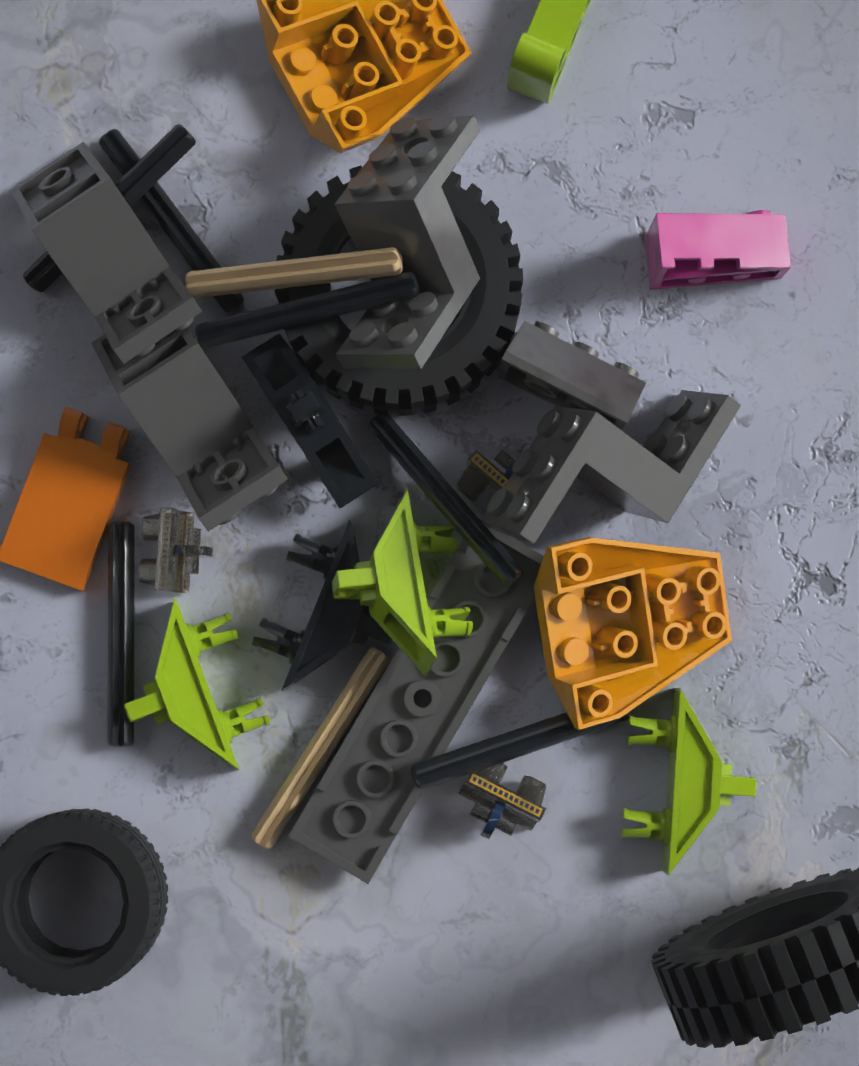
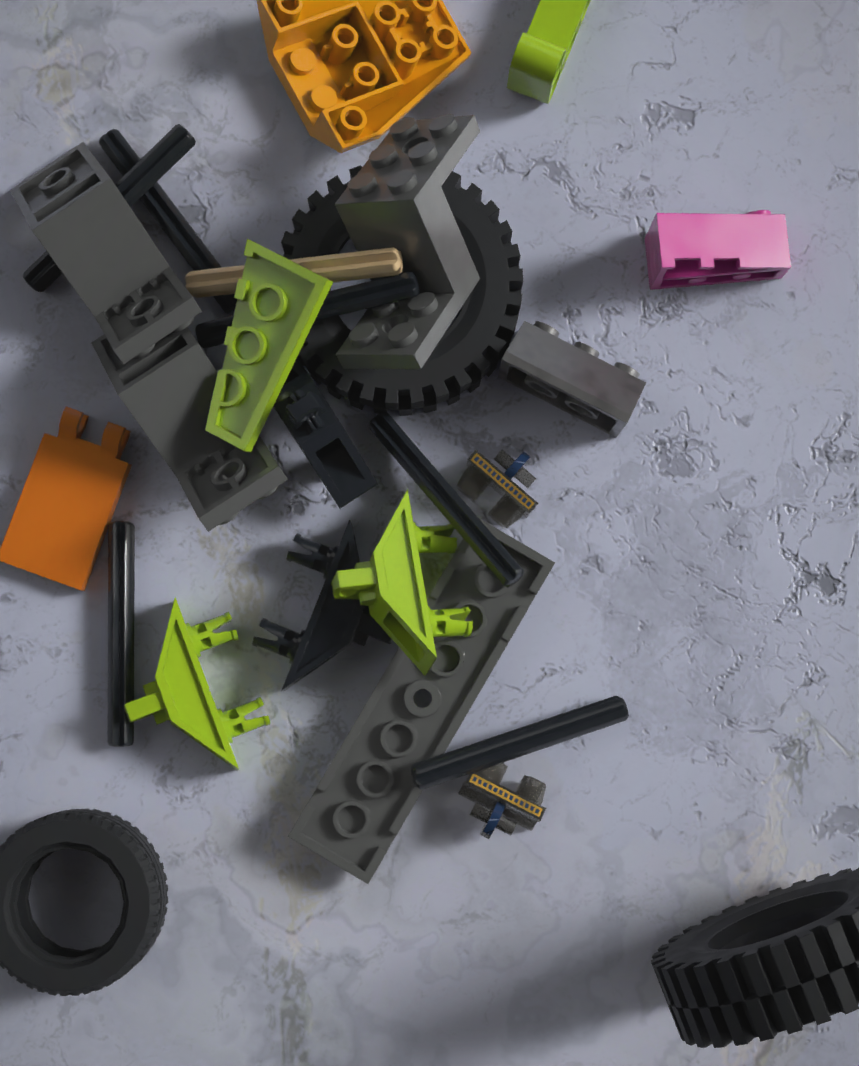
(176, 551): clear smoke hips -> none
(267, 332): none -> lime wing
(320, 748): tan axle -> none
(625, 621): light orange wedge -> none
(632, 476): dark grey bracket -> none
(695, 783): lime connector -> none

